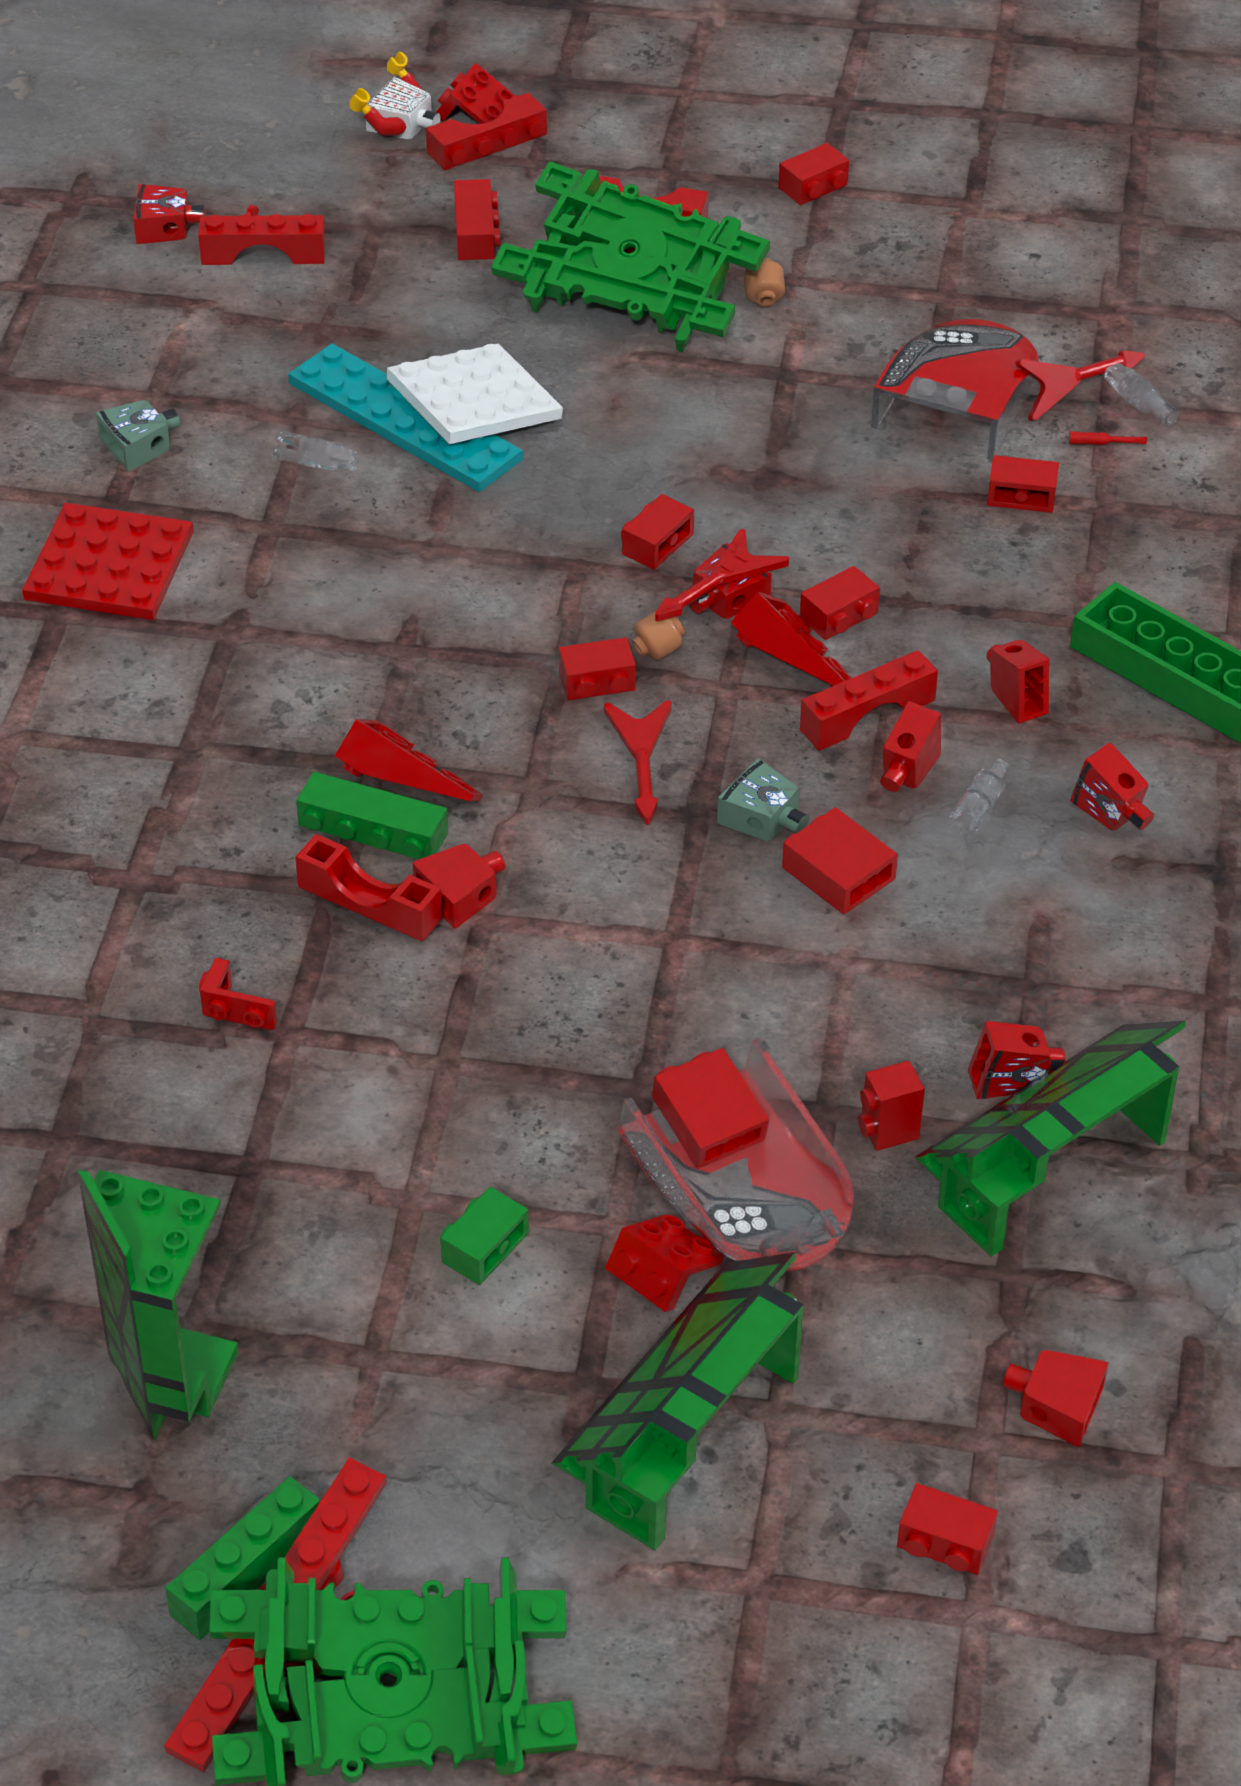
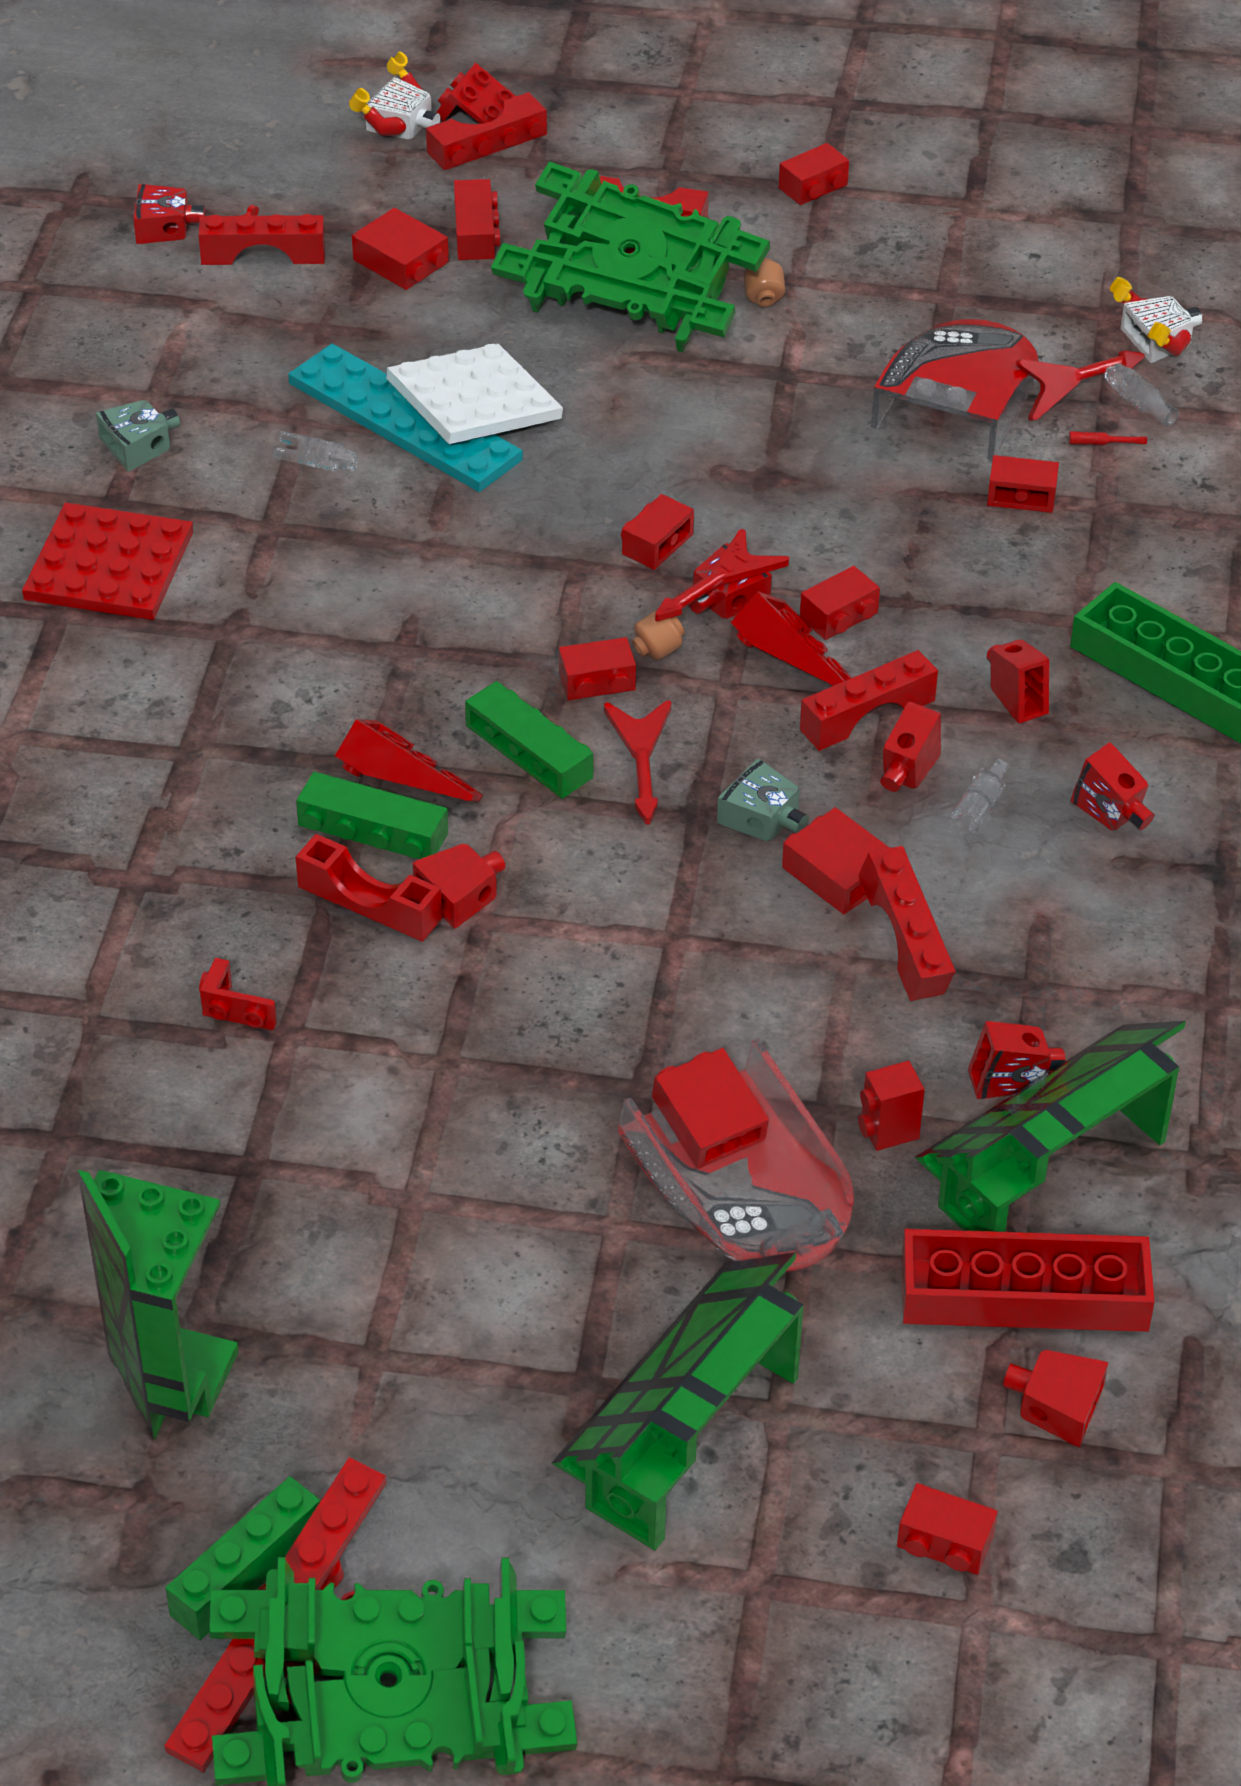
(400, 248): none -> red brick
(484, 1235): green brick -> none
(529, 739): none -> green brick
(659, 1258): red bracket -> none
(922, 955): none -> red arch
(1027, 1280): none -> red brick
(1155, 324): none -> torso

